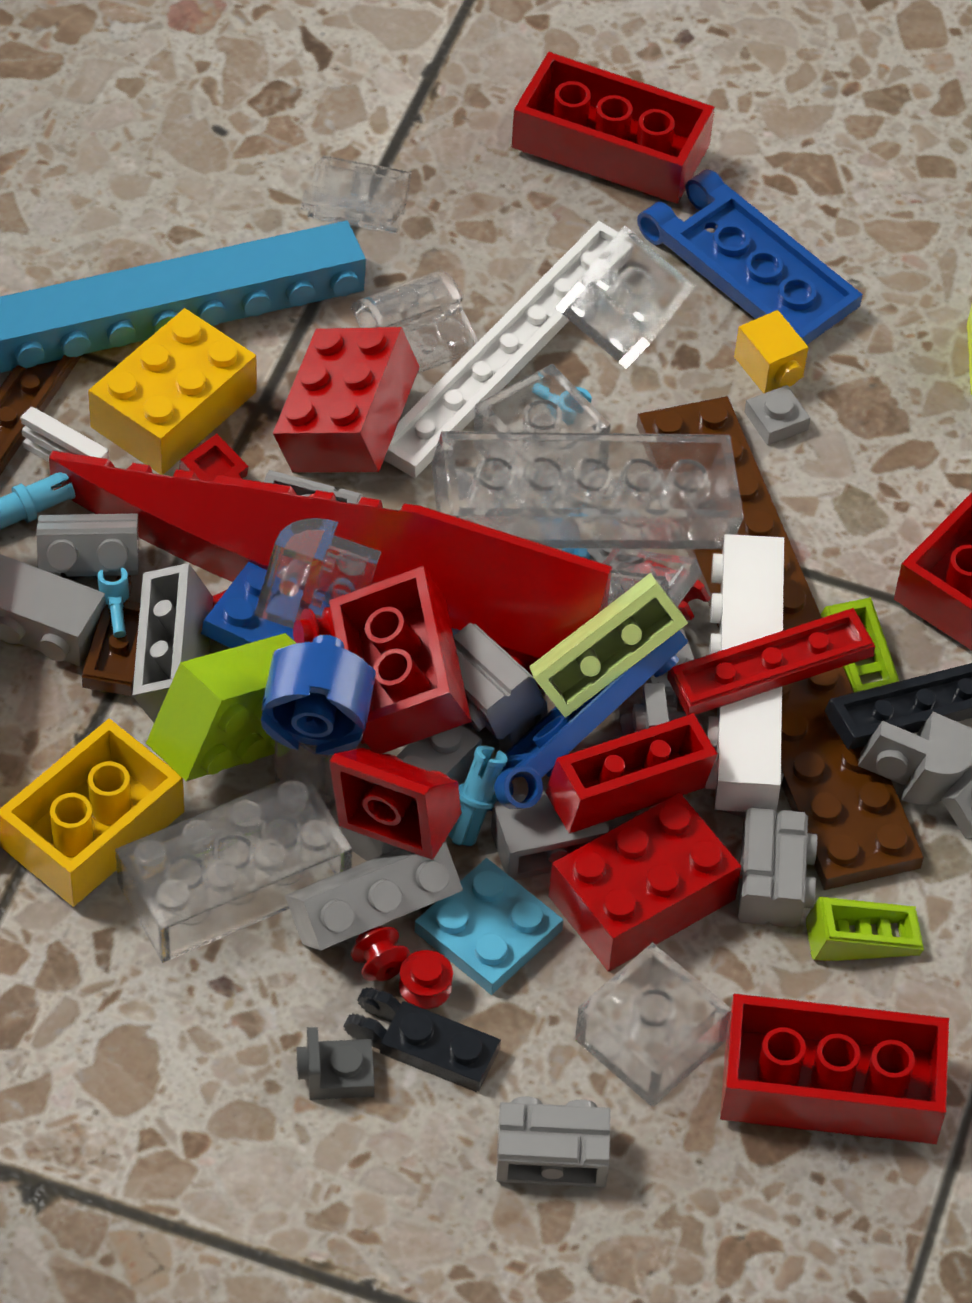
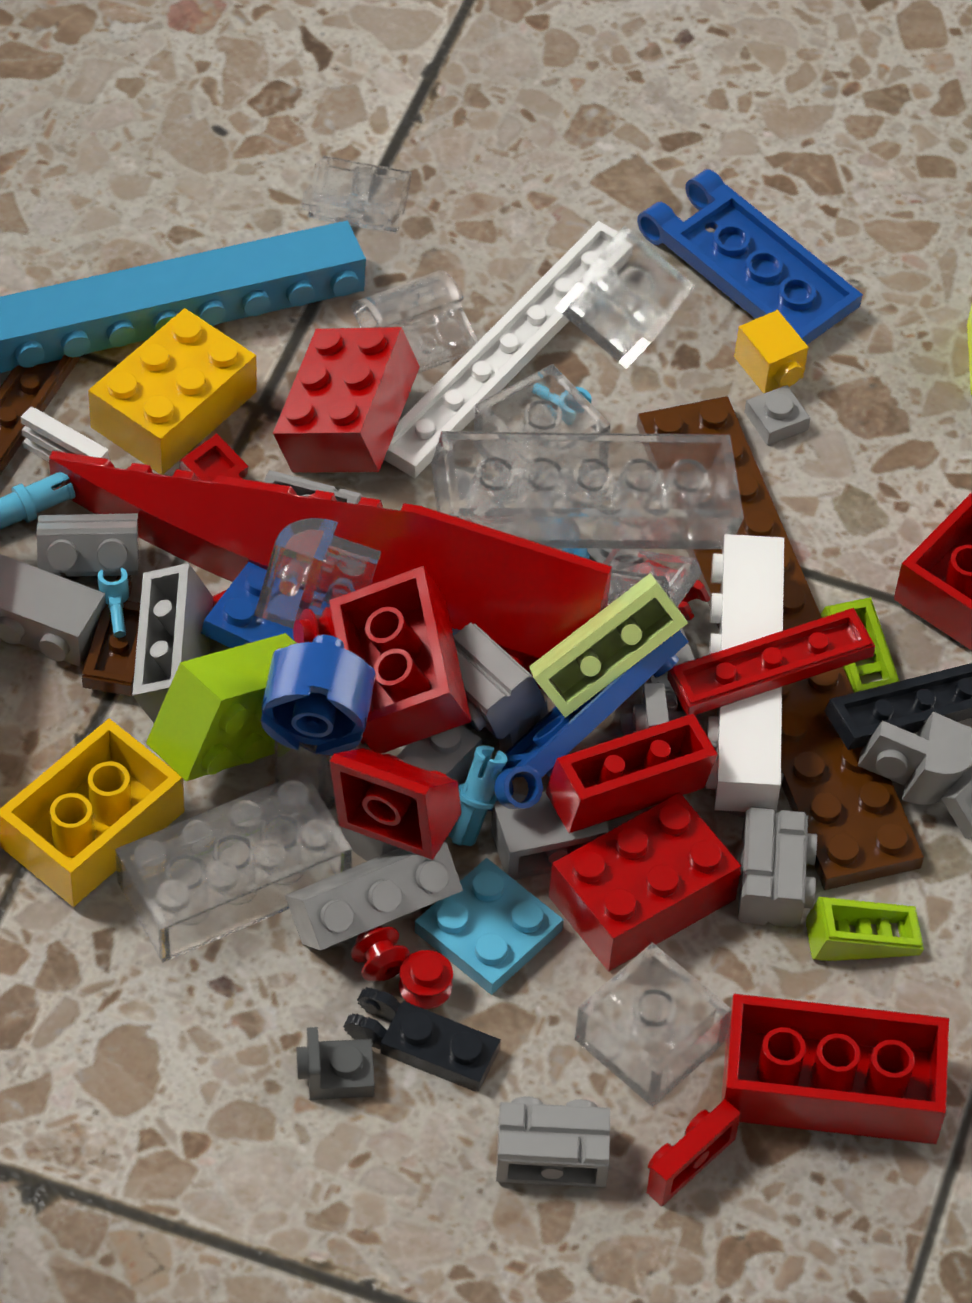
(612, 127): red brick -> none
(703, 1141): none -> red plate

